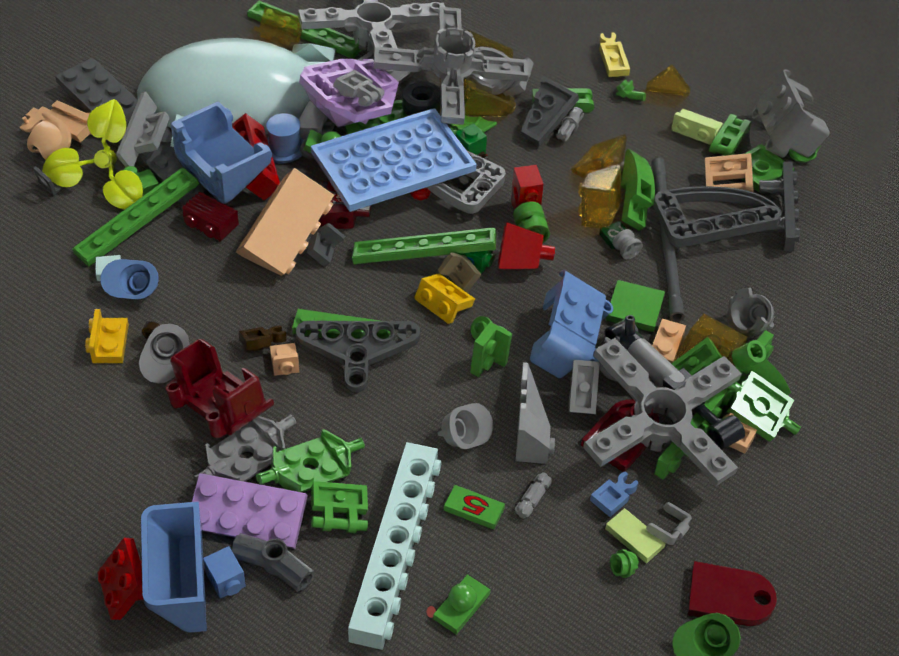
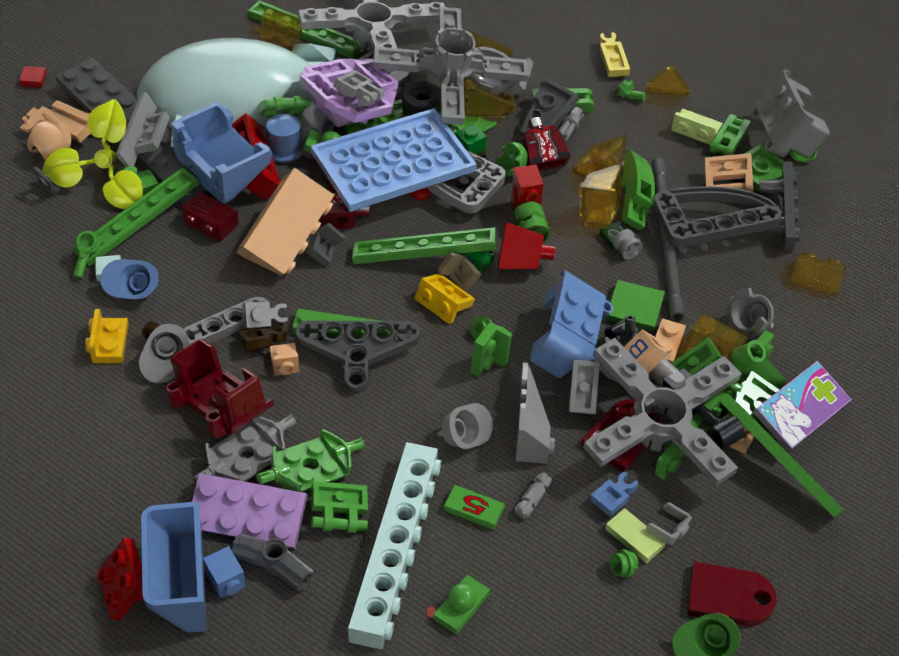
(33, 76): none -> red tile
(87, 243): none -> bright green plate
(222, 320): none -> light grey beam
(260, 314): none -> light grey plate
(277, 105): none -> bright green plate
(513, 156): none -> bright green hair
(544, 145): none -> torso
(646, 350): none -> light nougat brick
(781, 455): none -> bright green tile
(801, 406): none -> tile
(818, 273): none -> clear yellow bracket

